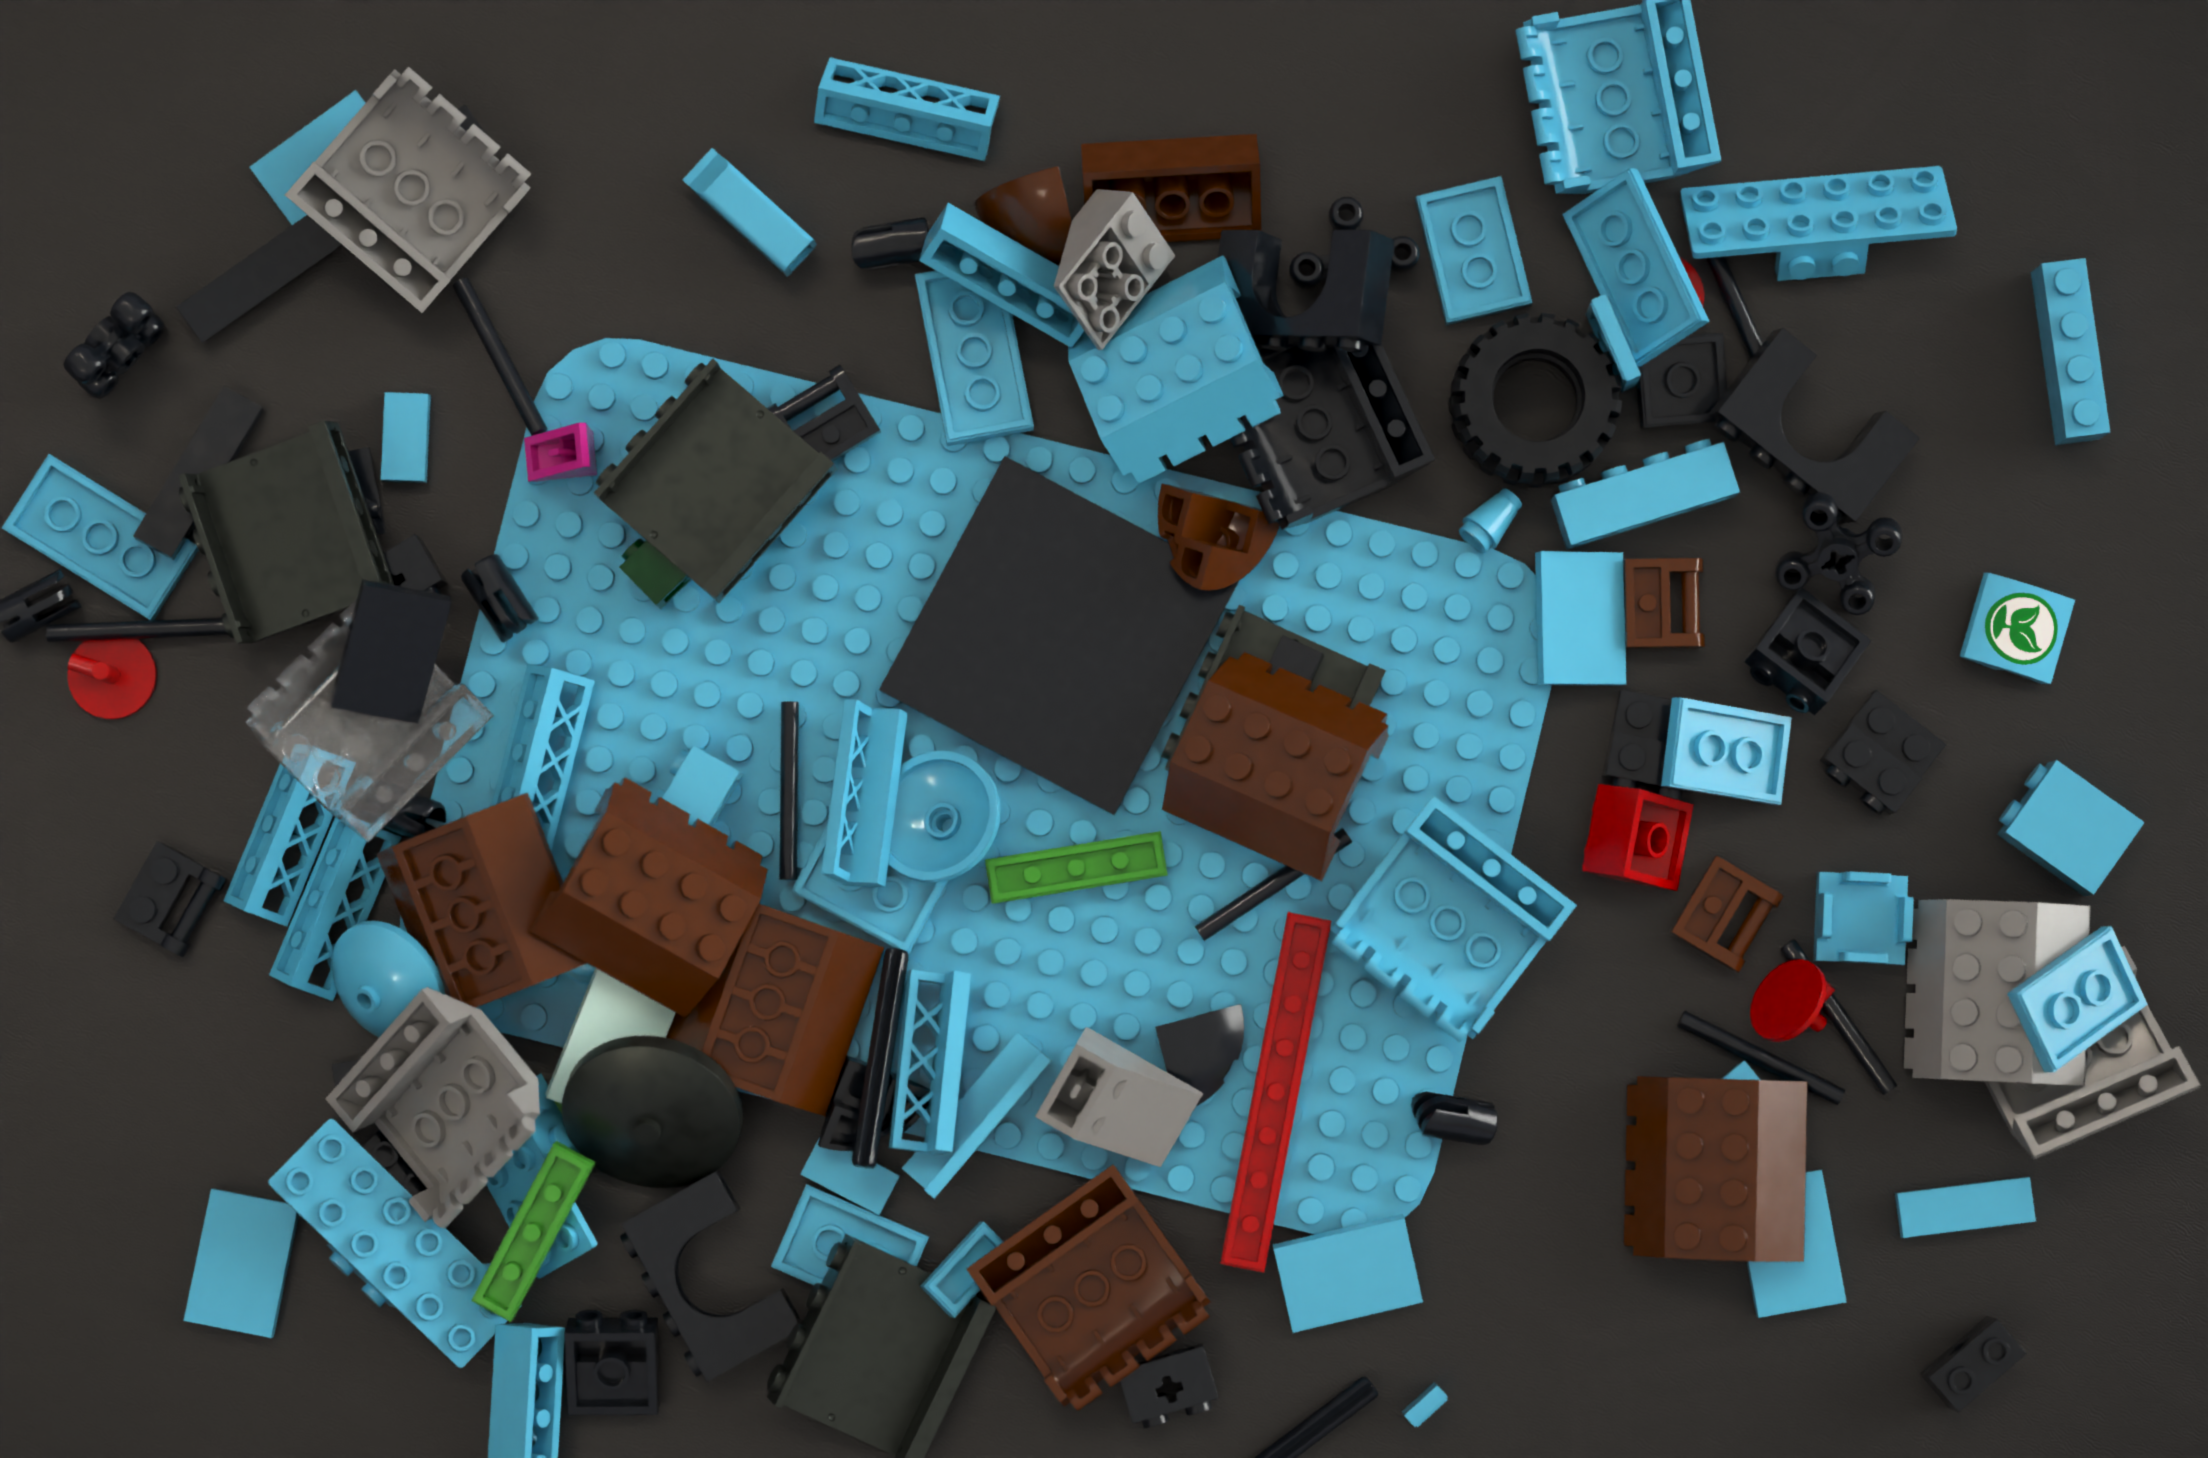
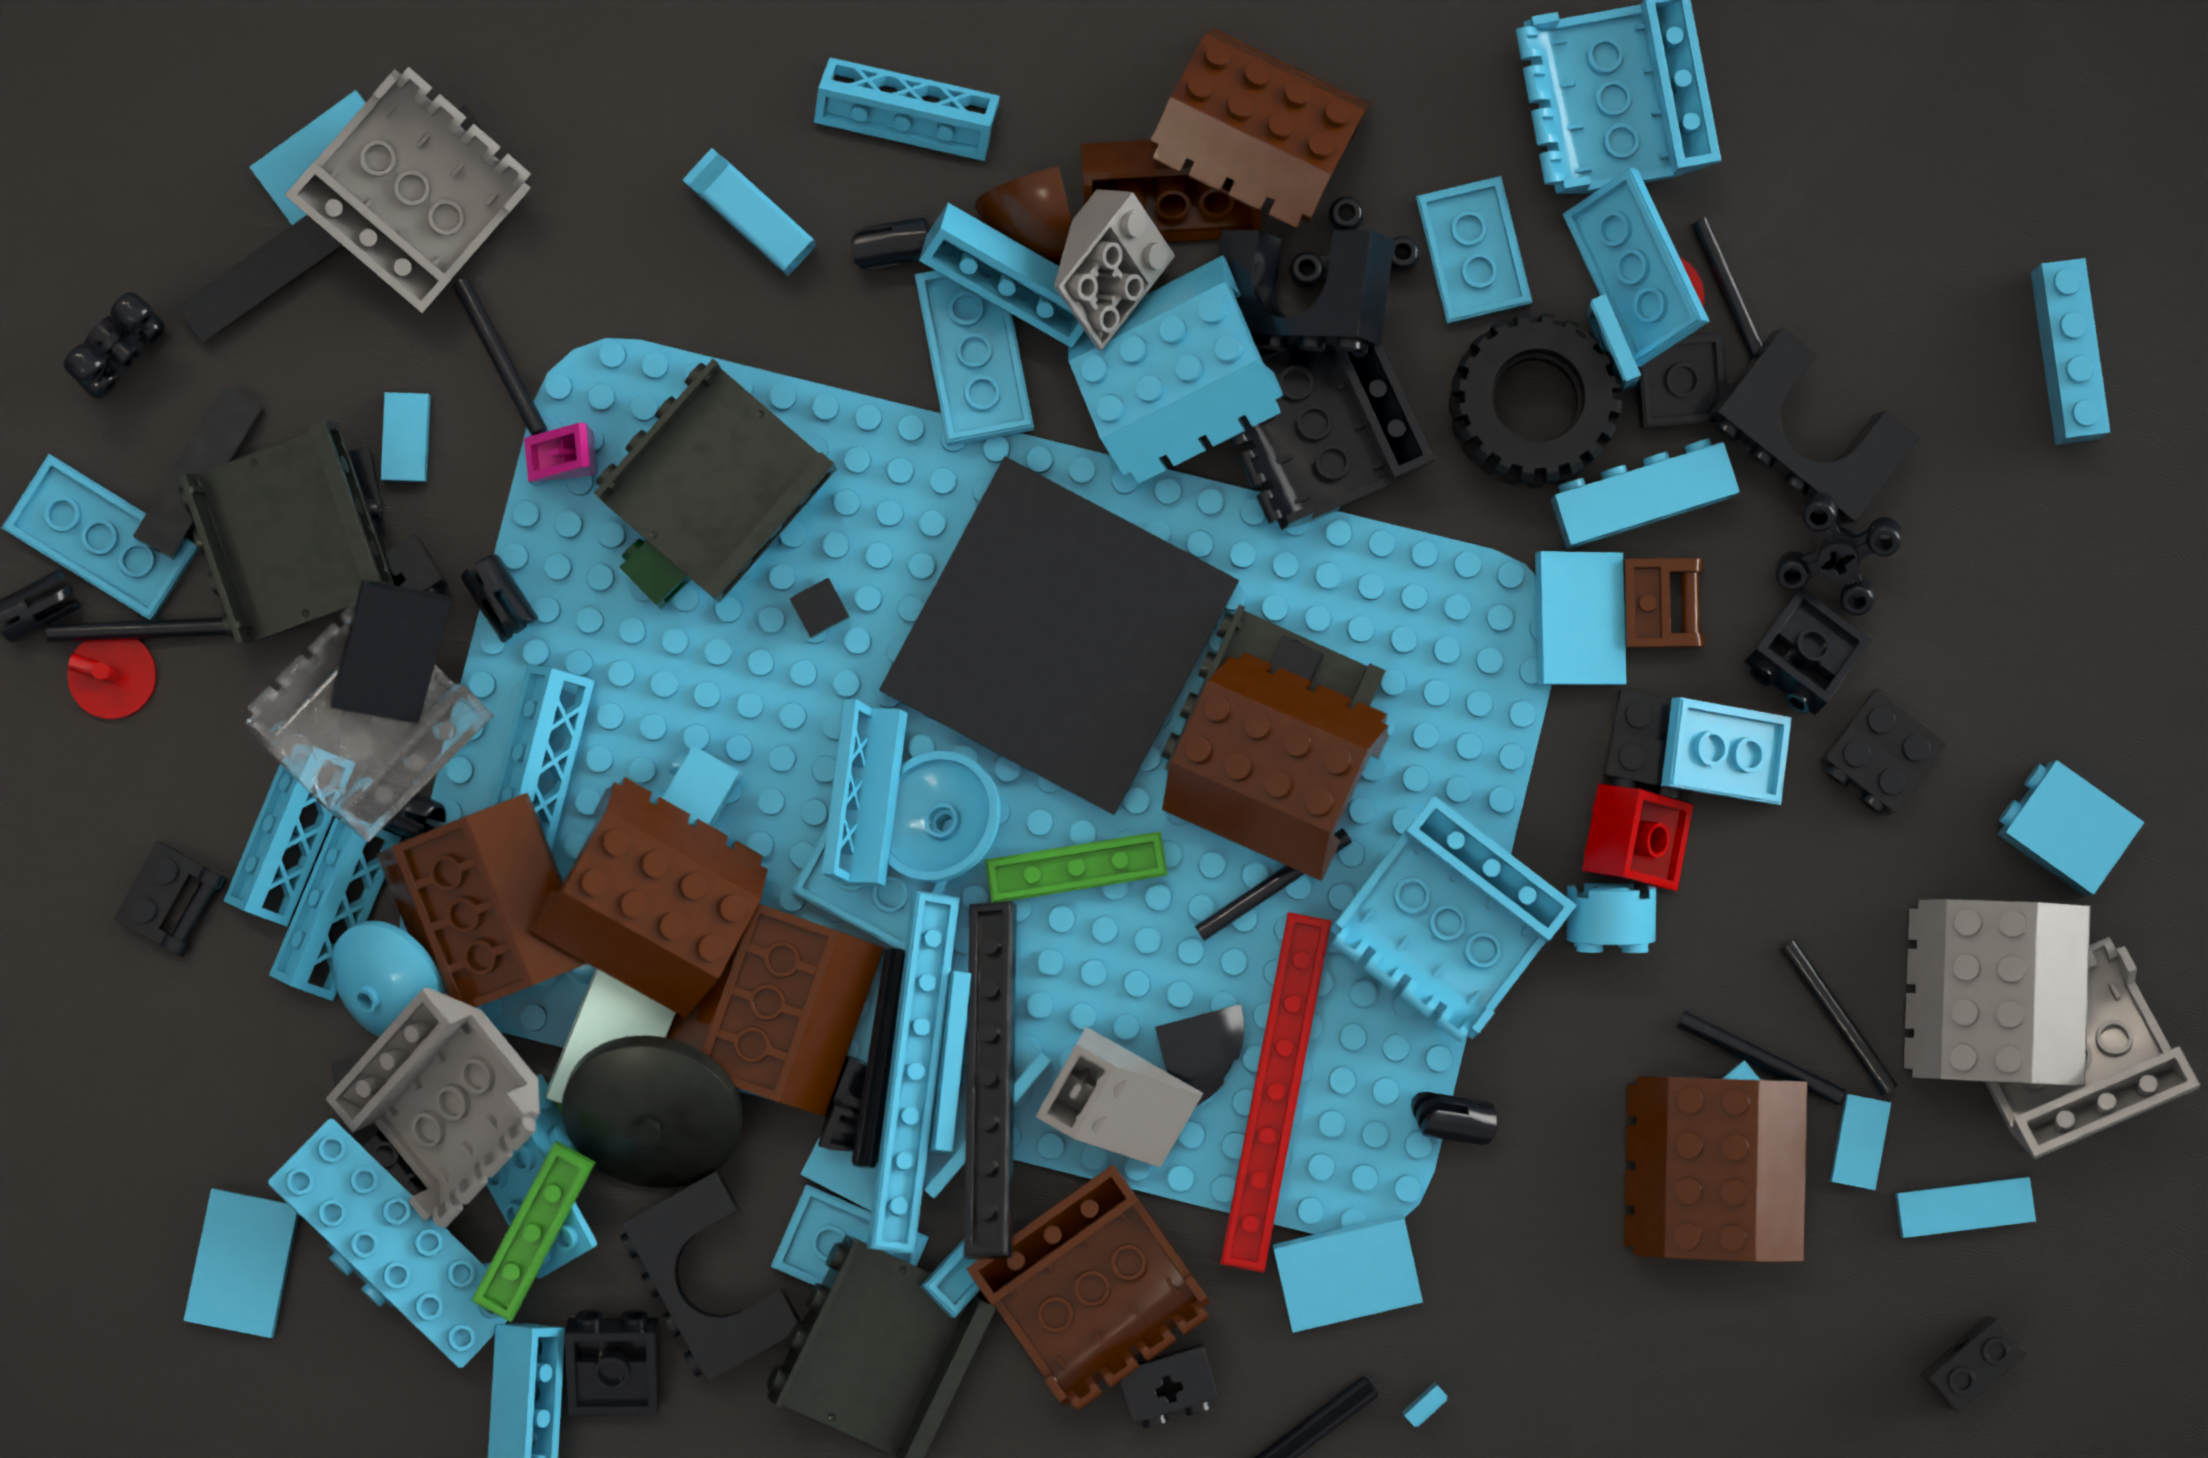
(789, 790): black bar -> none
(819, 608): none -> black tile
(839, 427): black plate -> none
(913, 1073): none -> medium azure tile
(990, 1081): none -> black tile
(1212, 536): reddish brown brick -> none
(1258, 125): none -> reddish brown slope
(1489, 522): medium azure cone -> none
(1611, 917): none -> medium azure brick
(1713, 907): reddish brown plate -> none
(1790, 1001): red shield -> none
(1806, 1284): medium azure tile -> none
(1819, 221): medium azure bracket -> none
(1860, 1142): none -> medium azure tile
(1862, 918): medium azure panel -> none
(2017, 628): slope -> none
(2077, 999): medium azure tile -> none

